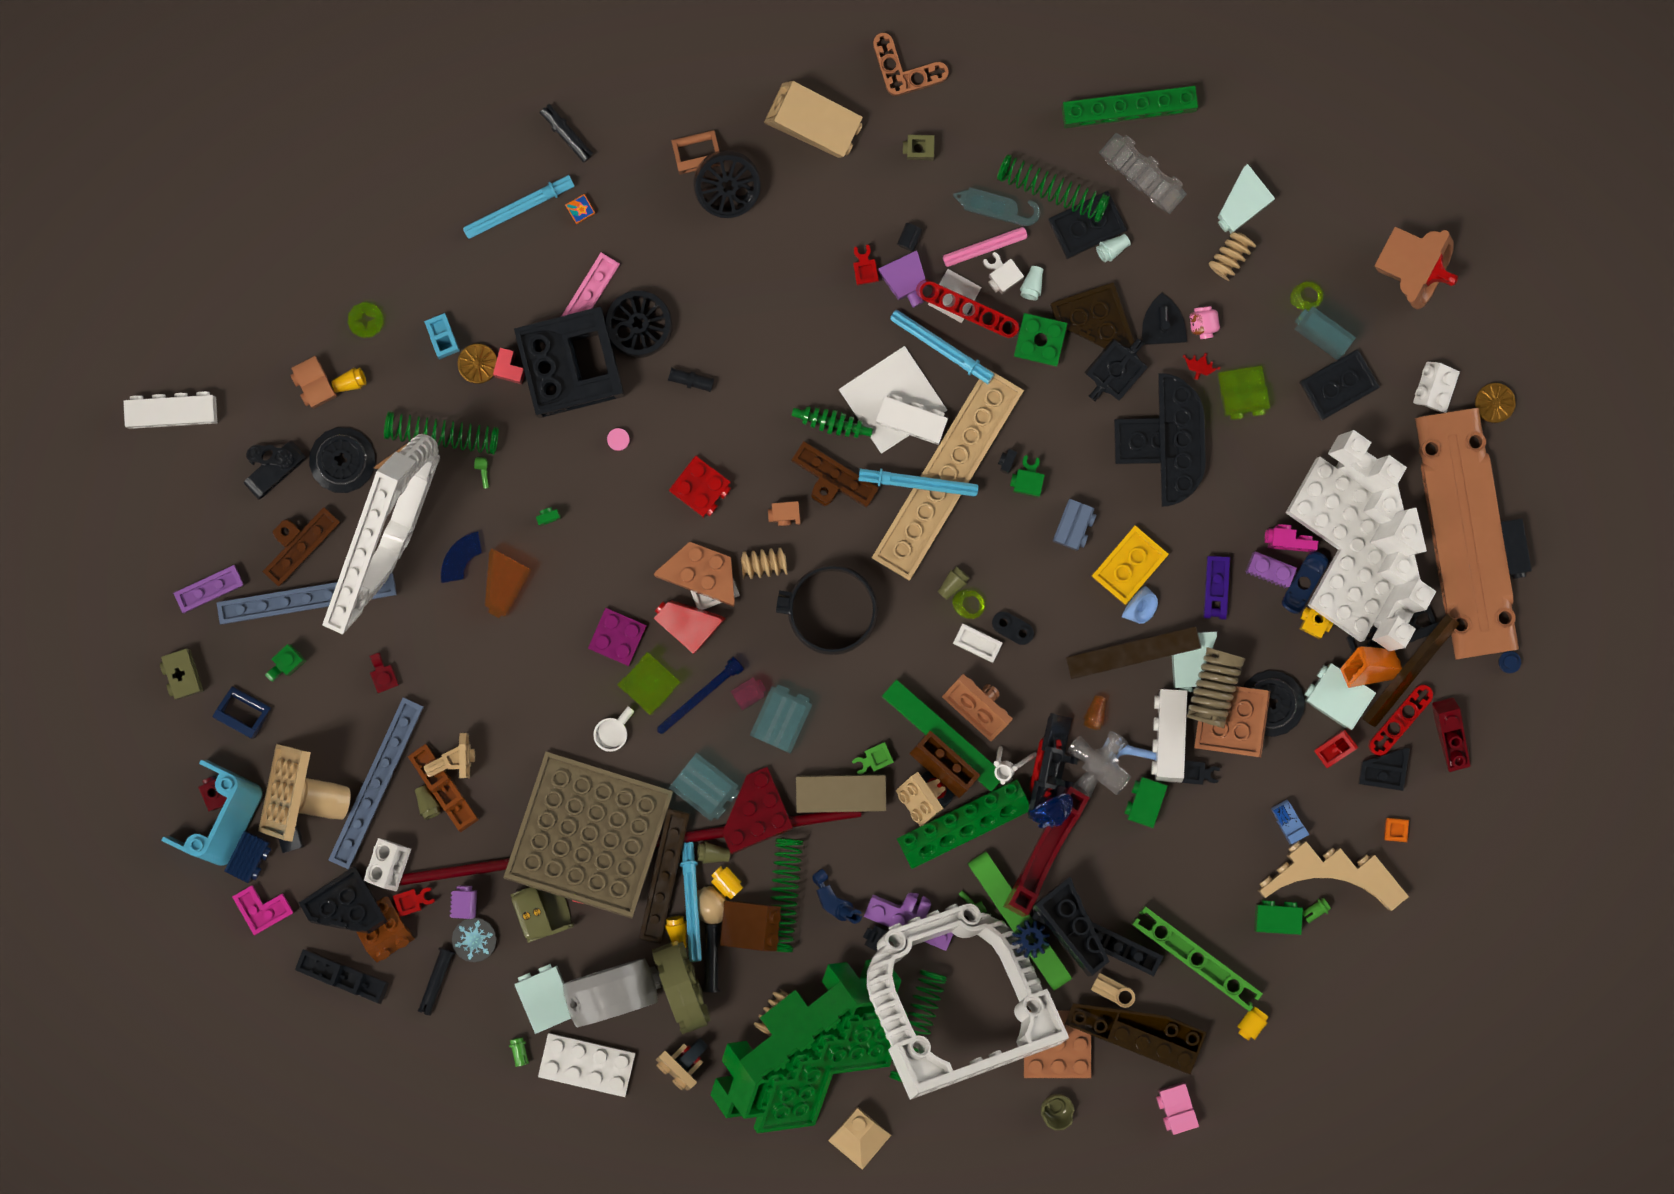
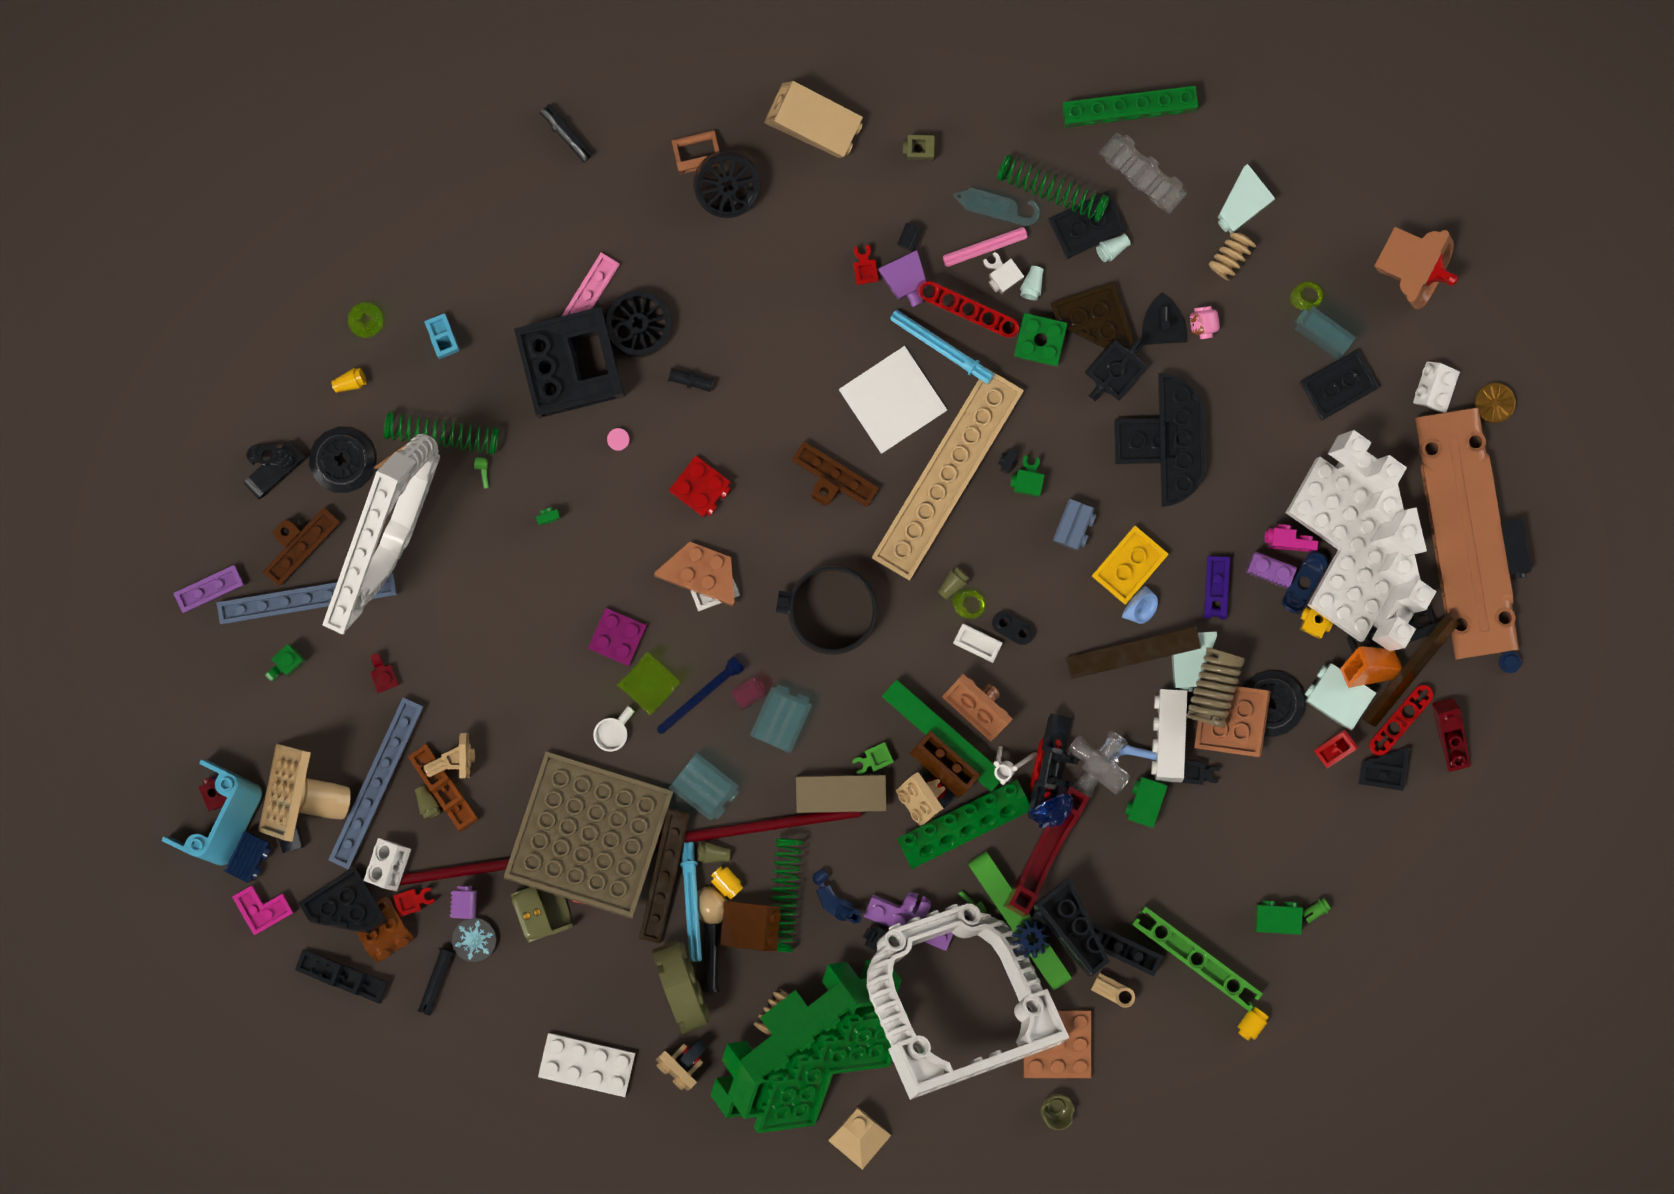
(171, 411): white brick -> none
(190, 681): olive brick -> none
(236, 724): dark blue tile -> none
(313, 382): nougat brick -> none
(459, 556): clear blue tile -> none
(477, 363): pearl gold wheel -> none
(504, 367): coral piece -> none
(504, 583): clear orange slope -> none
(519, 206): medium azure axle -> none
(519, 1051): bright green pin -> none
(543, 998): light aqua brick -> none
(580, 209): tile -> none
(611, 992): light grey cylinder -> none
(676, 929): yellow cone -> none
(687, 623): slope -> none
(756, 813): dark red plate -> none
(763, 563): tan piece -> none
(784, 513): nougat brick -> none
(849, 426): green piece -> none
(894, 1075): green piece -> none
(905, 77): nougat beam -> none
(912, 419): white brick -> none
(917, 482): medium azure axle -> none
(960, 285): white sticker -> none
(1095, 714): clear orange cone -> none
(1141, 1033): dark brown wedge -> none
(1178, 1108): bright pink brick -> none
(1200, 366): red piece -> none
(1243, 392): clear neon green plate -> none
(1289, 822): medium blue leg -> none
(1306, 864): tan arch -> none
(1396, 830): orange tile -> none

